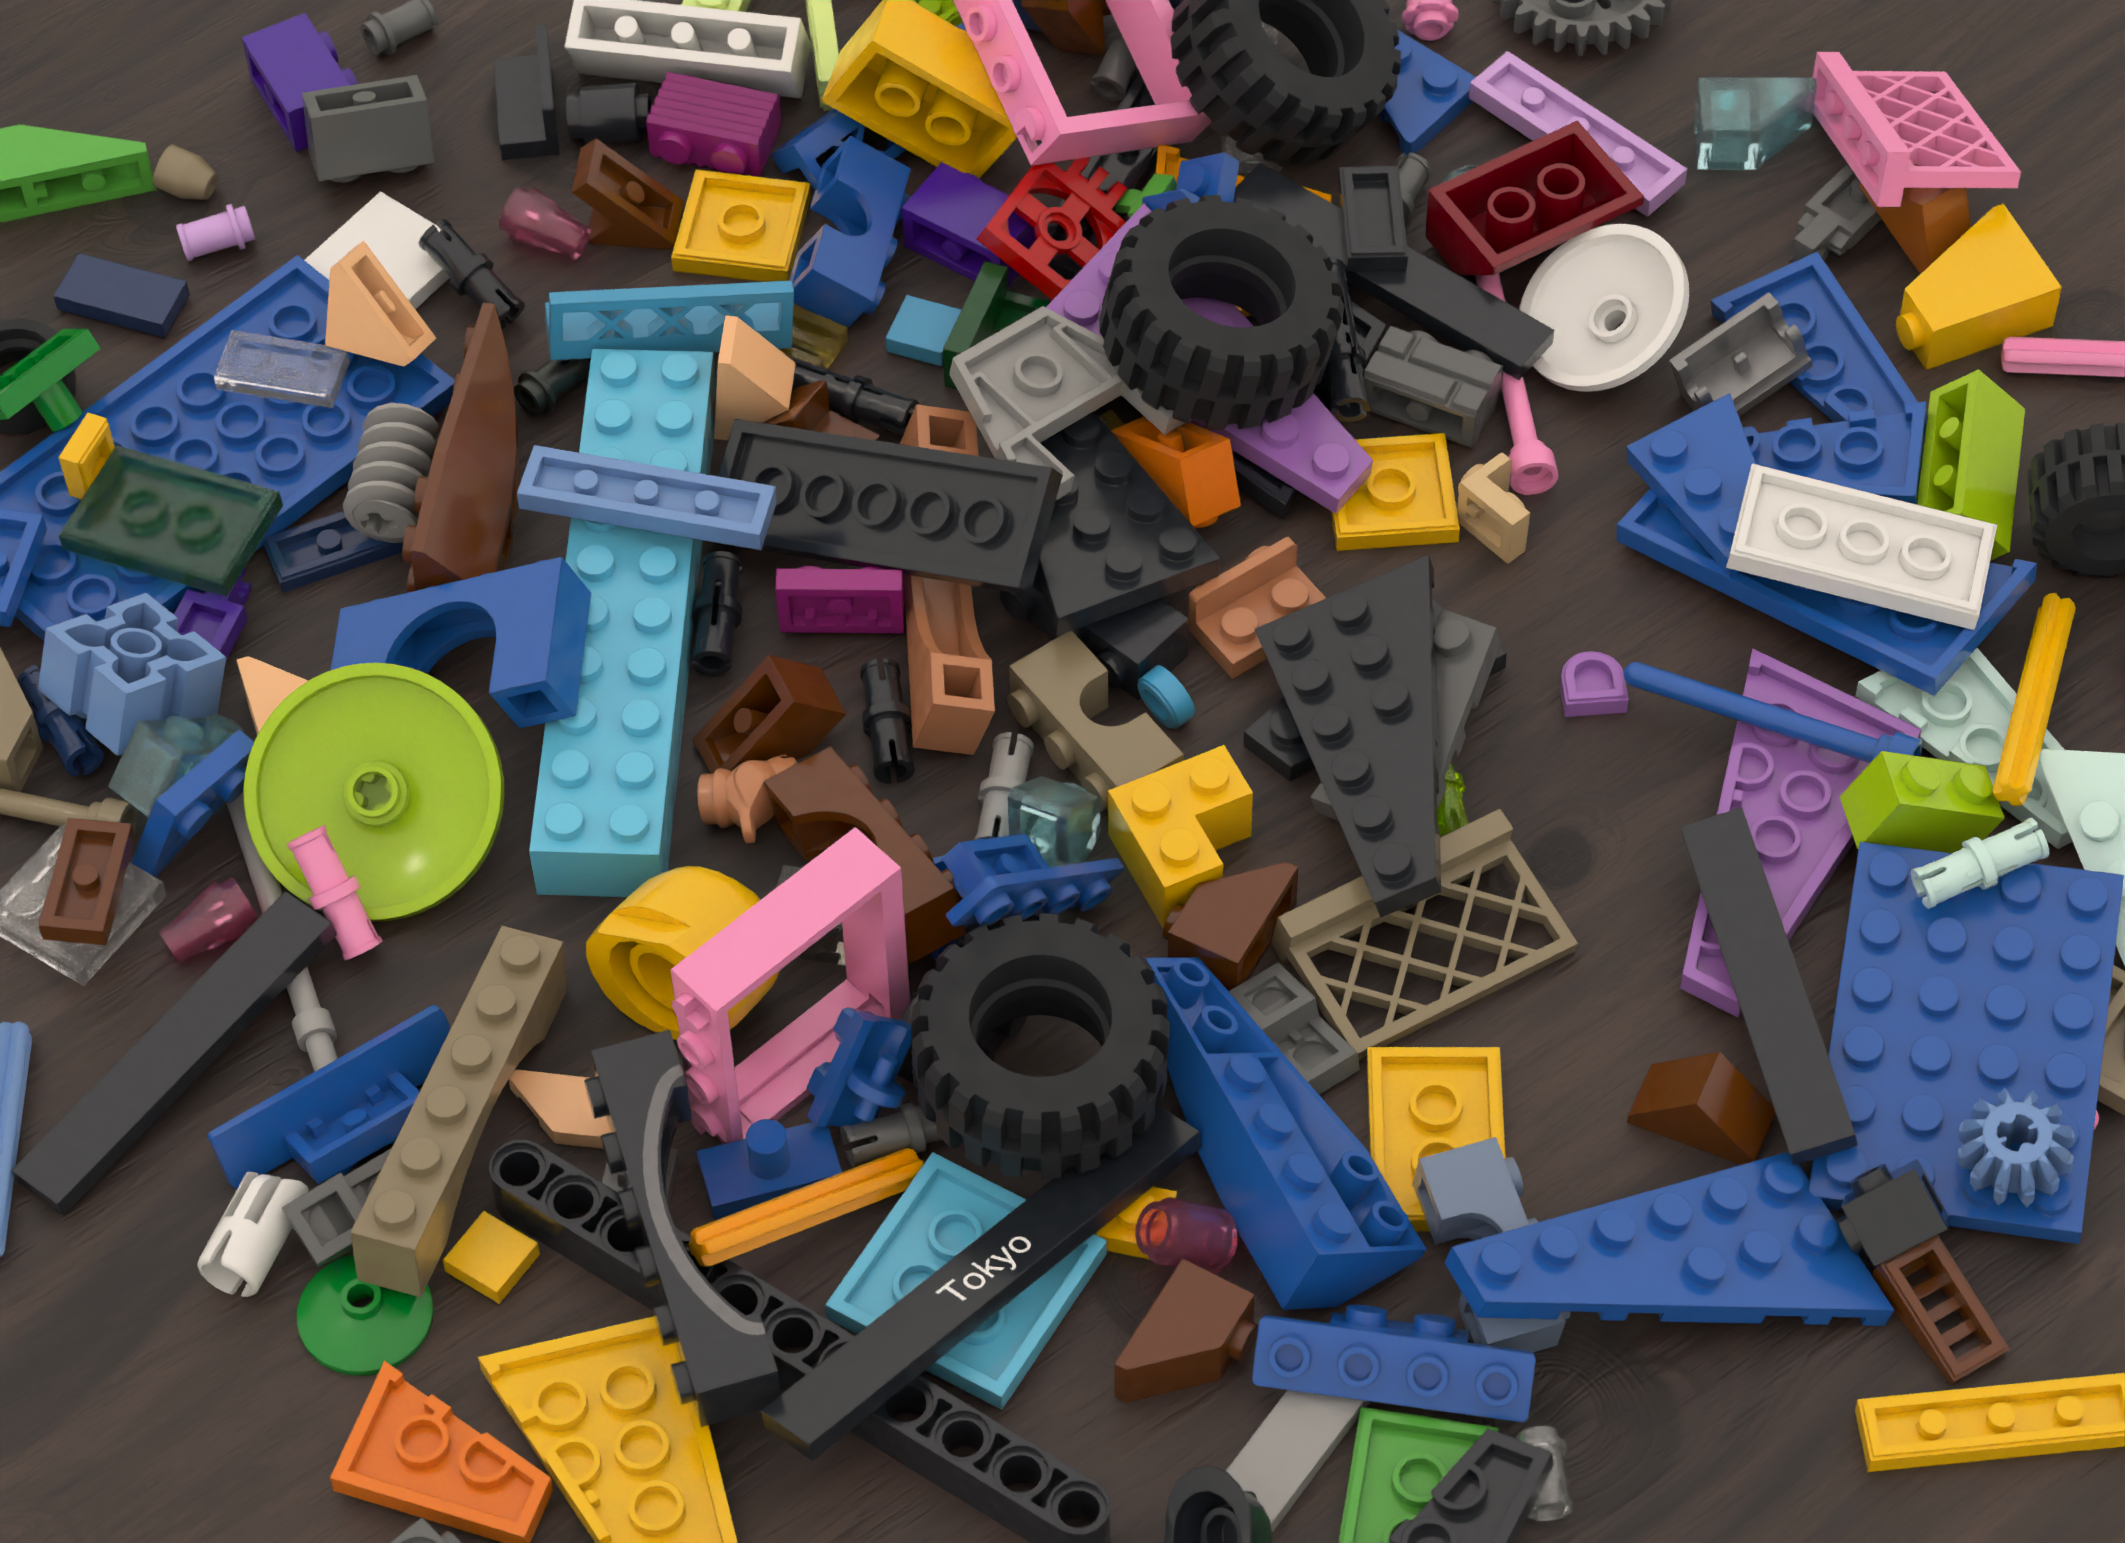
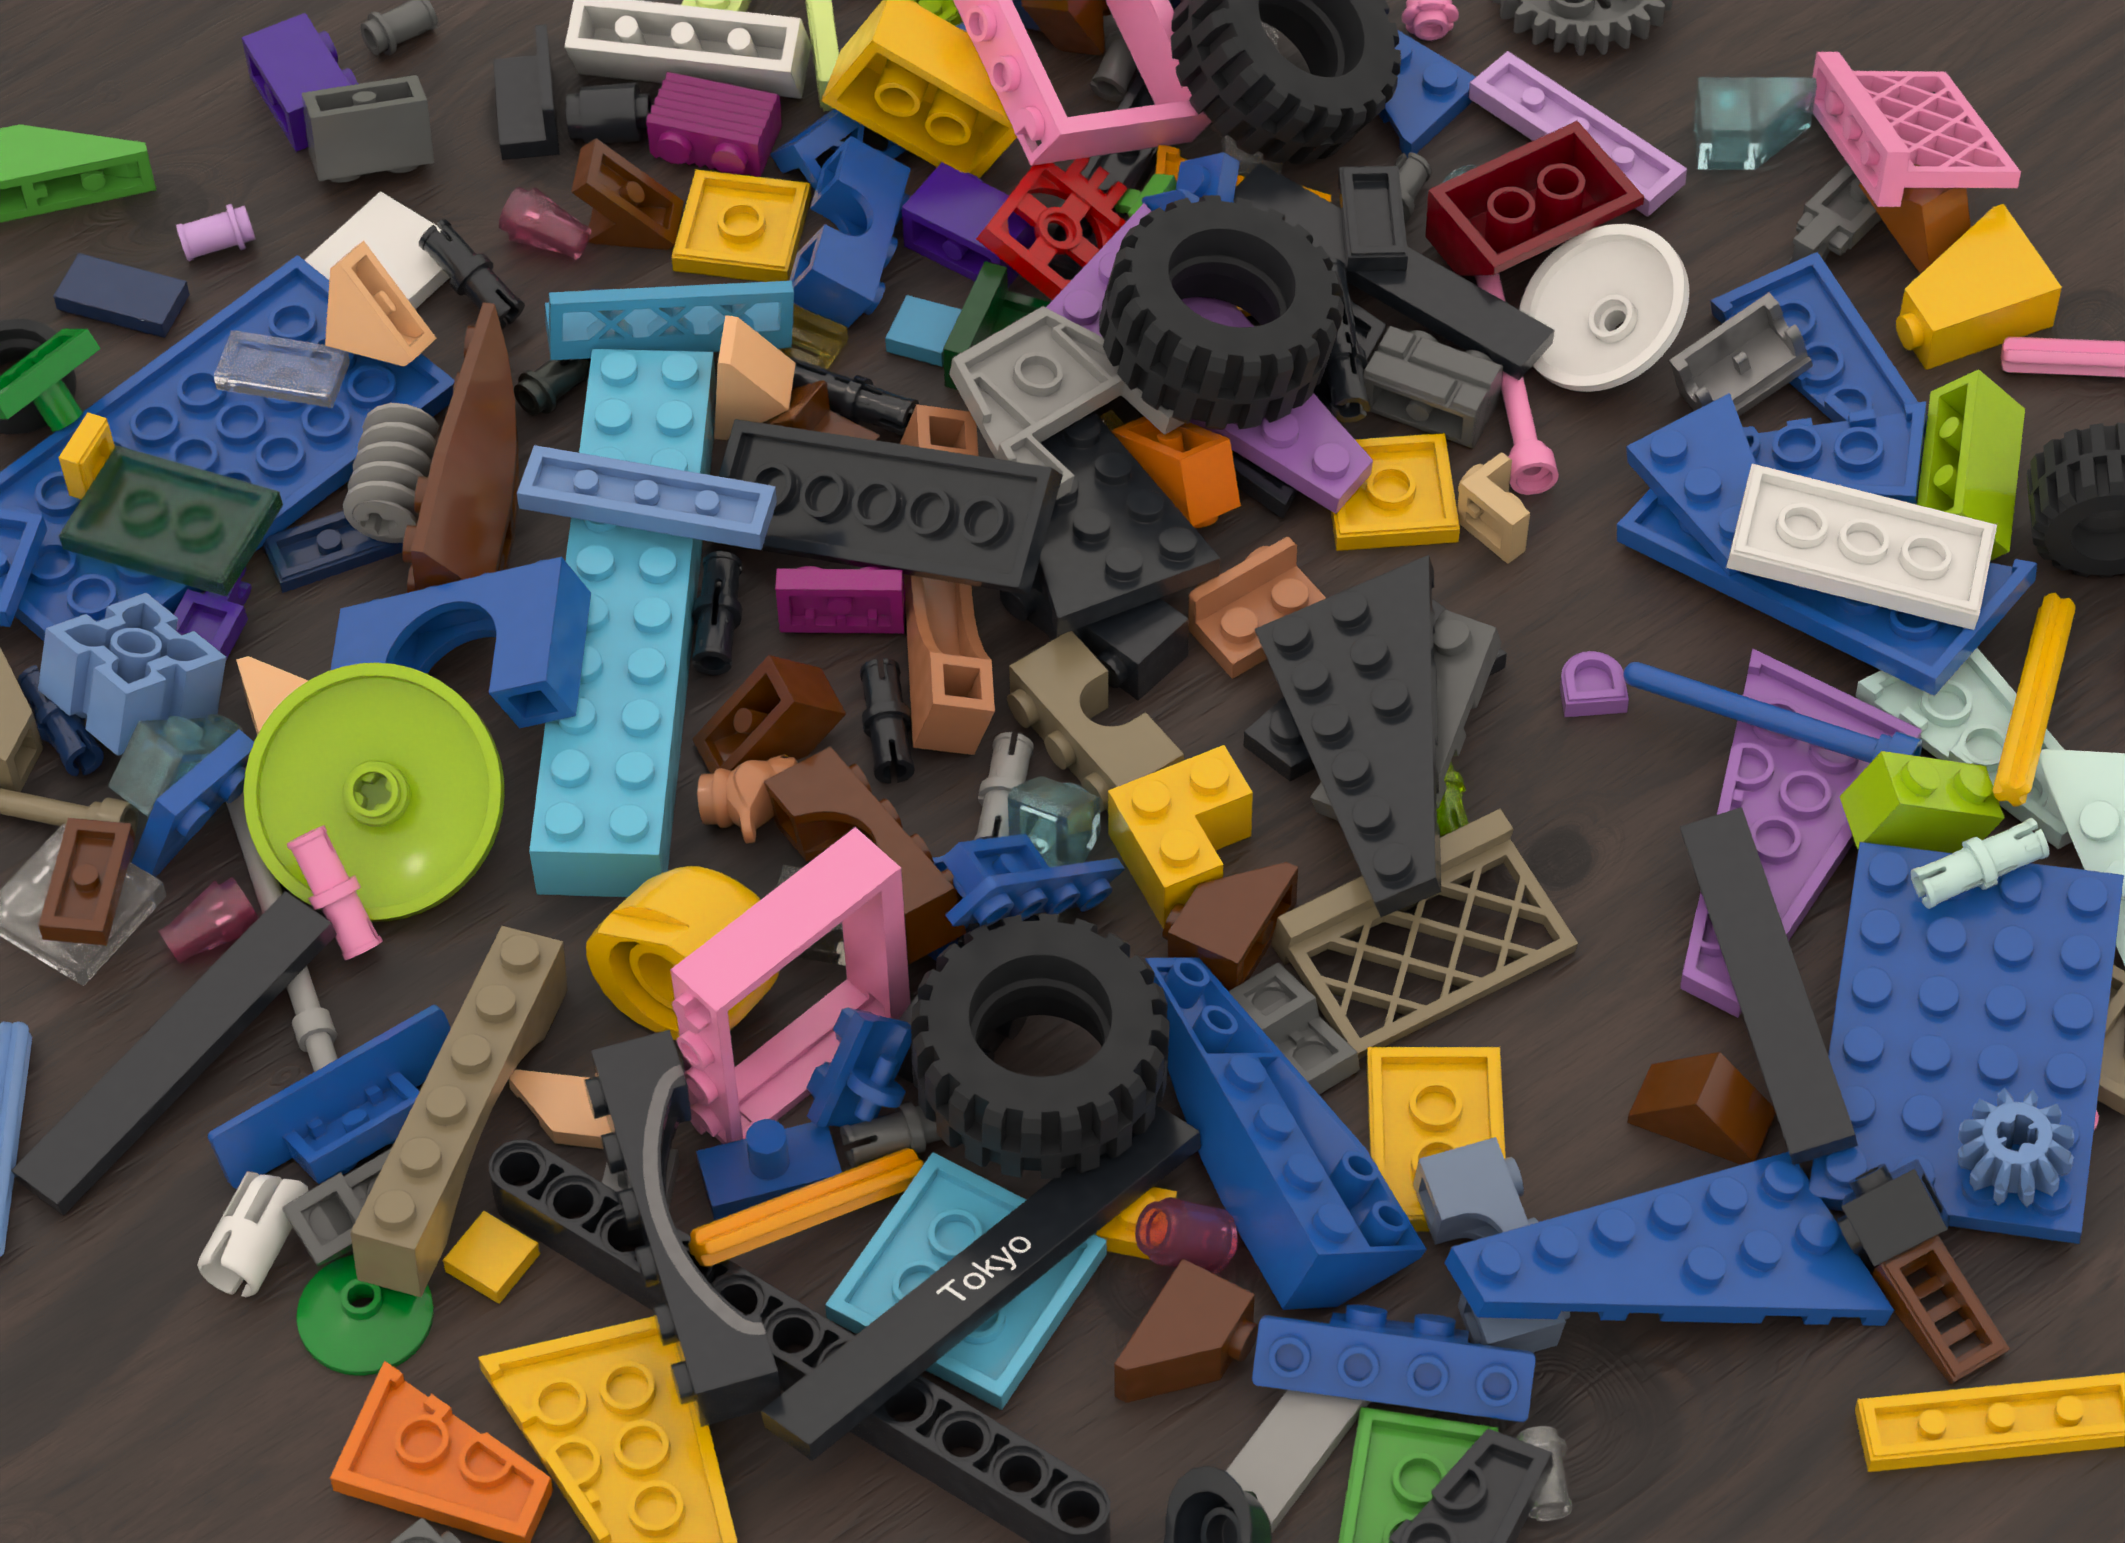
(184, 174): dark tan hose -> none
(1166, 697): dark azure tile -> none

